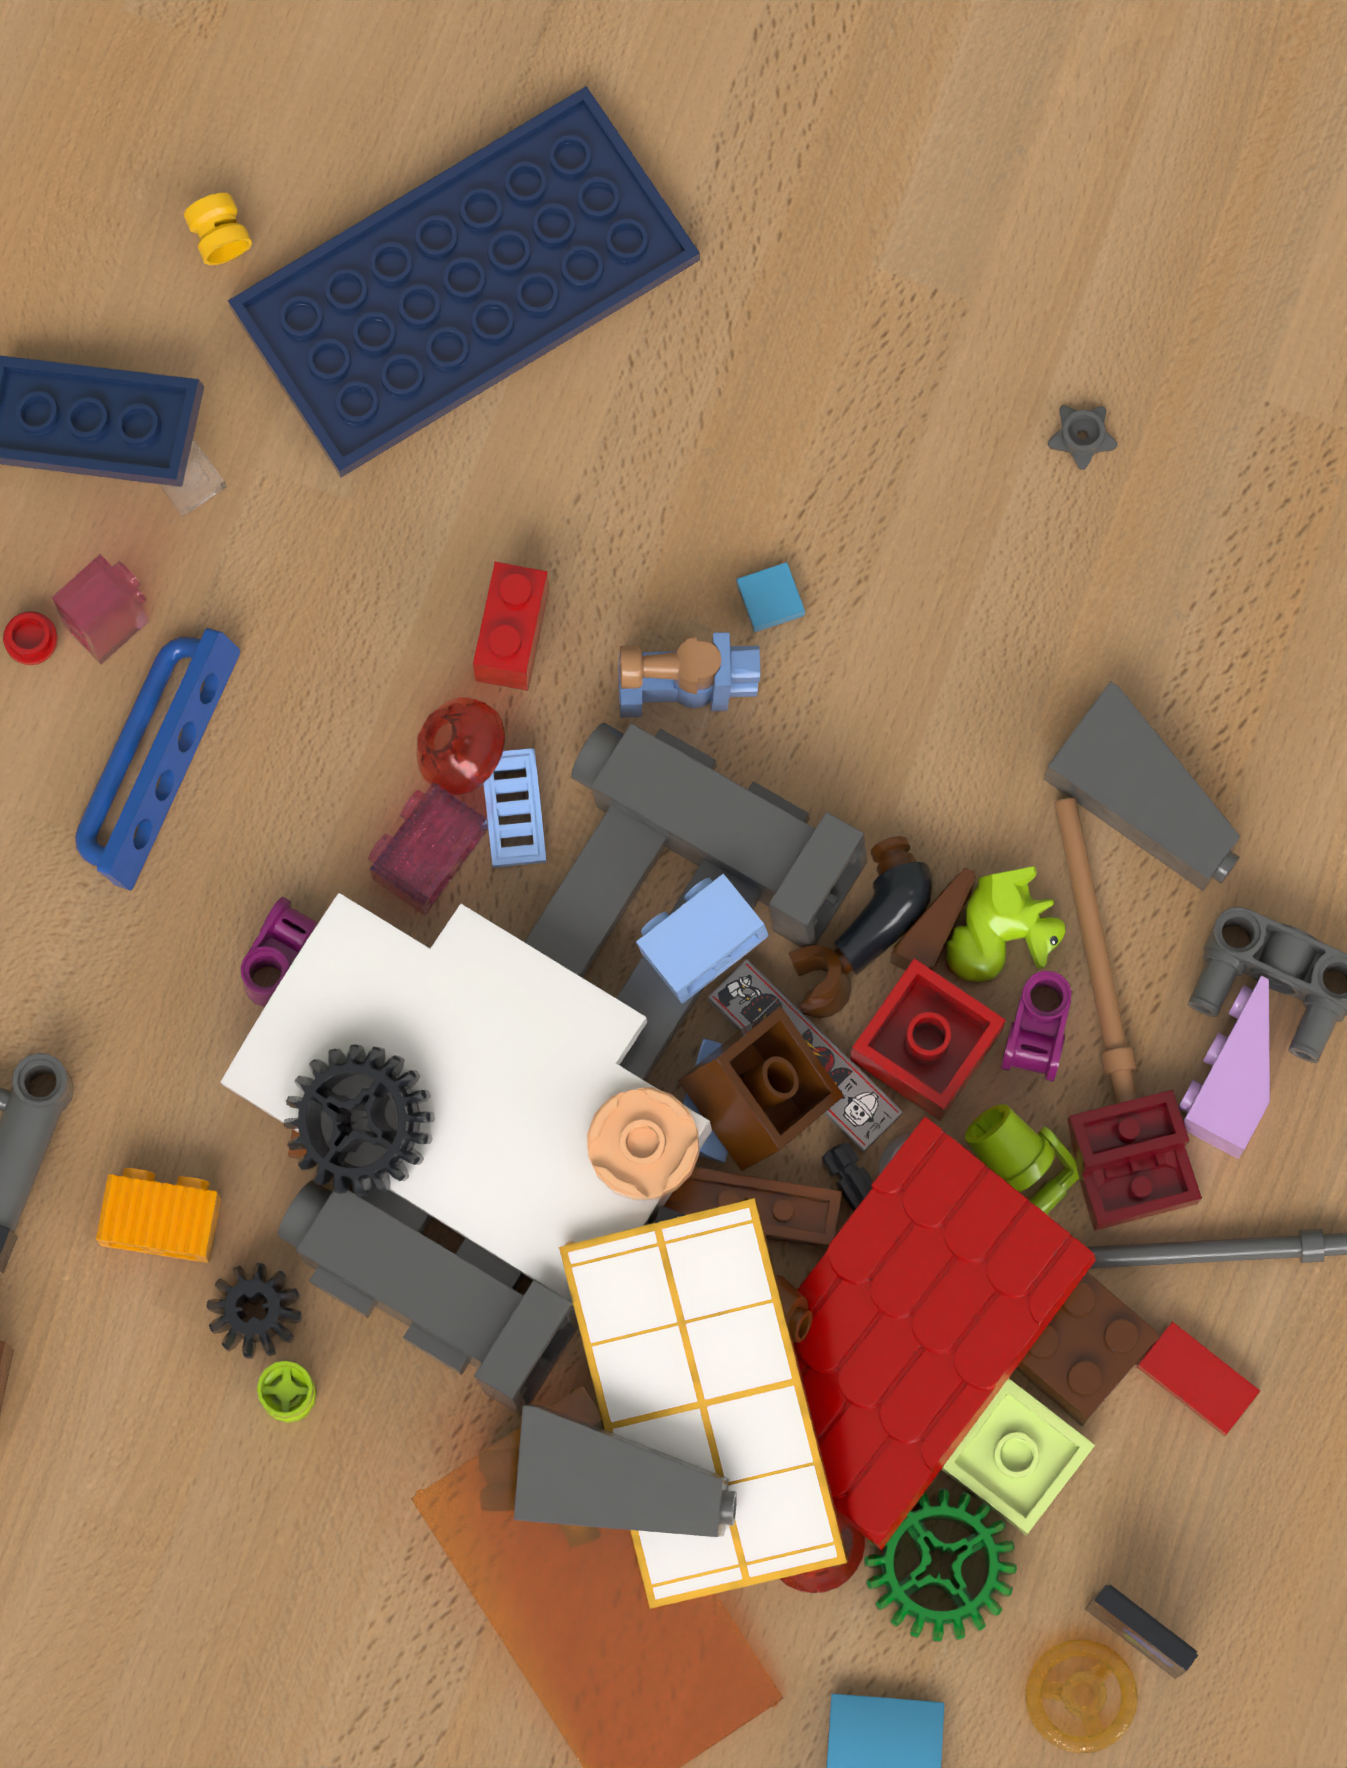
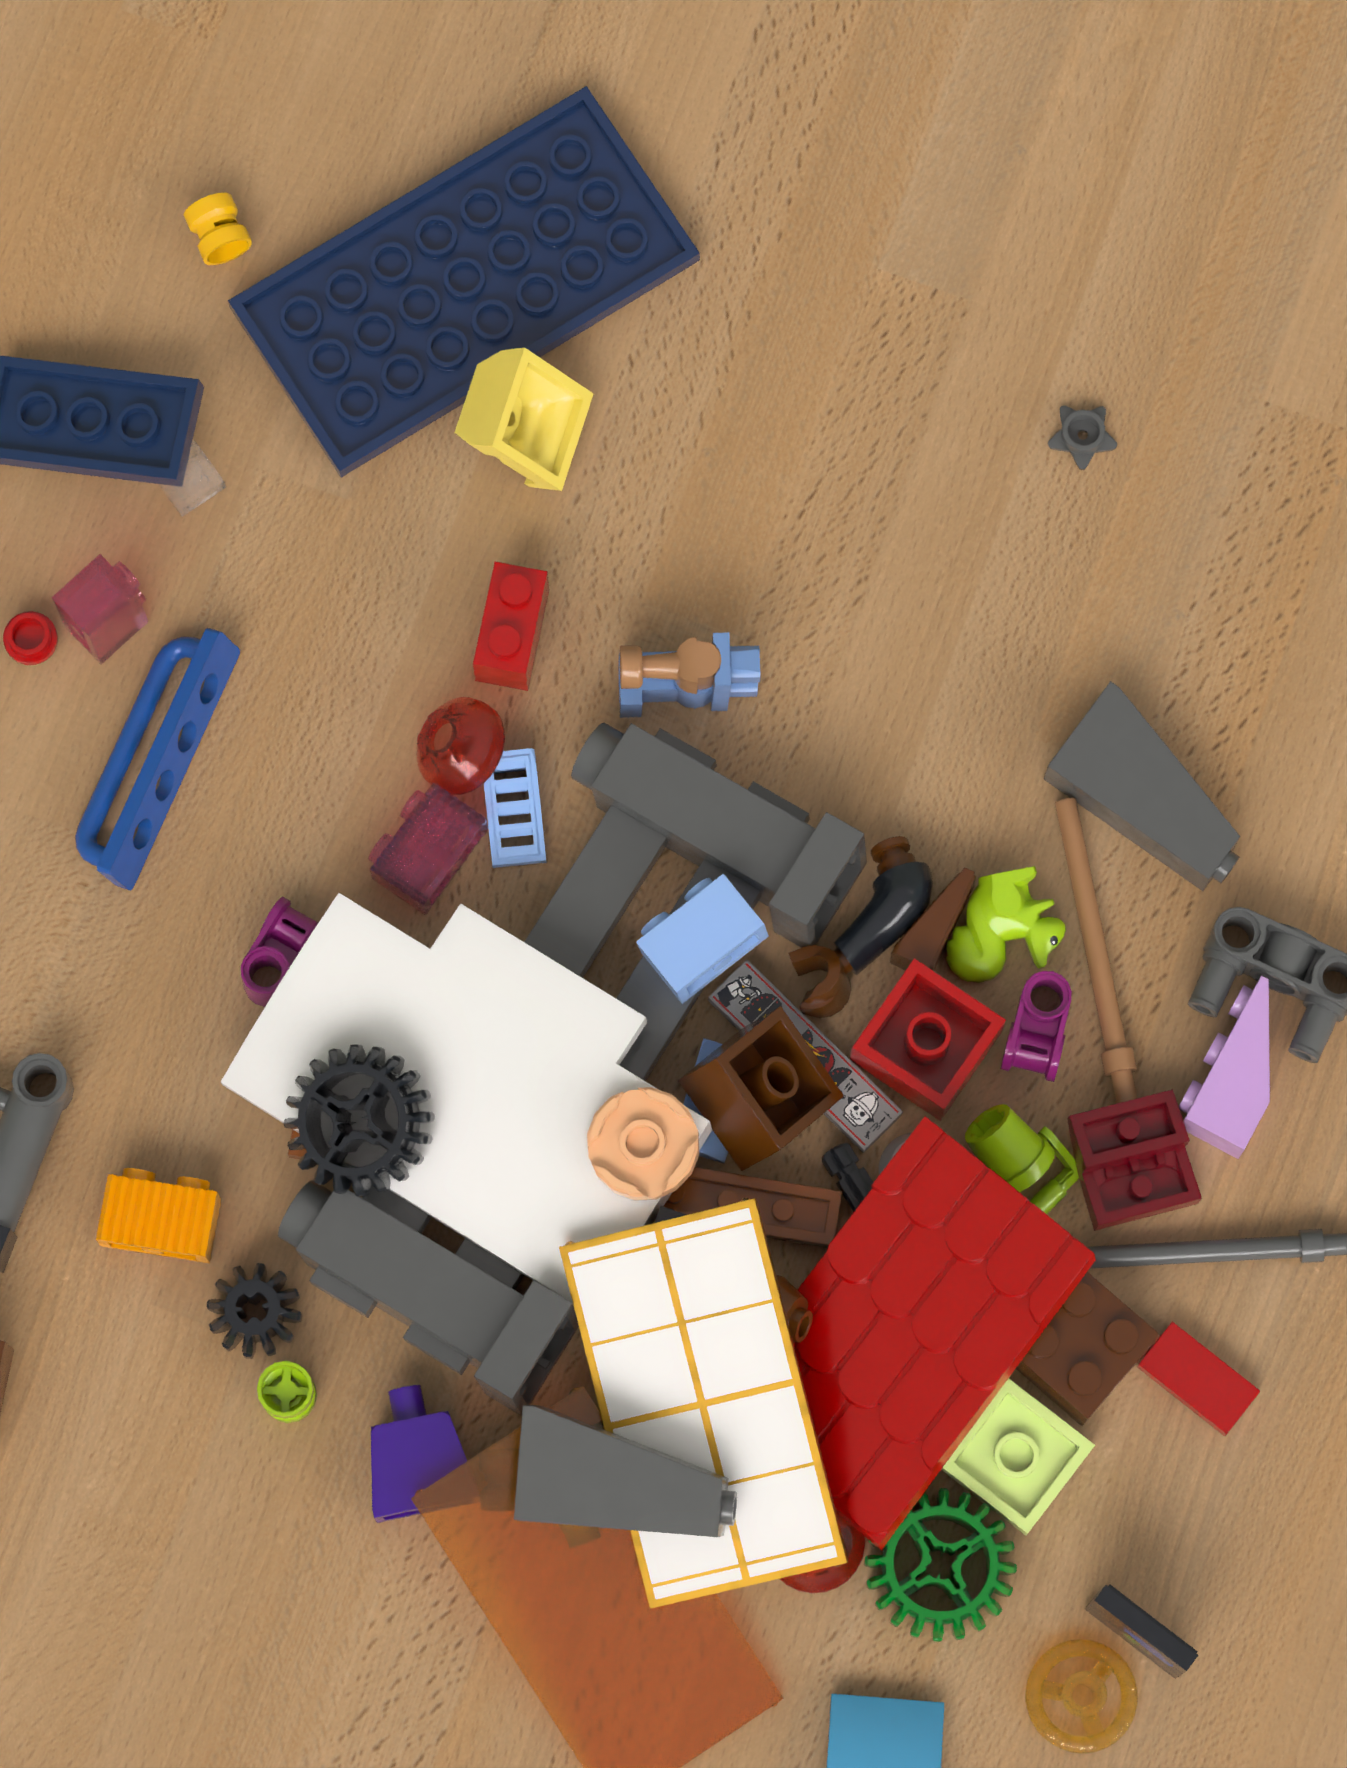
(410, 1453): none -> dark purple torso
(525, 416): none -> light yellow brick
(770, 597): dark azure tile -> none

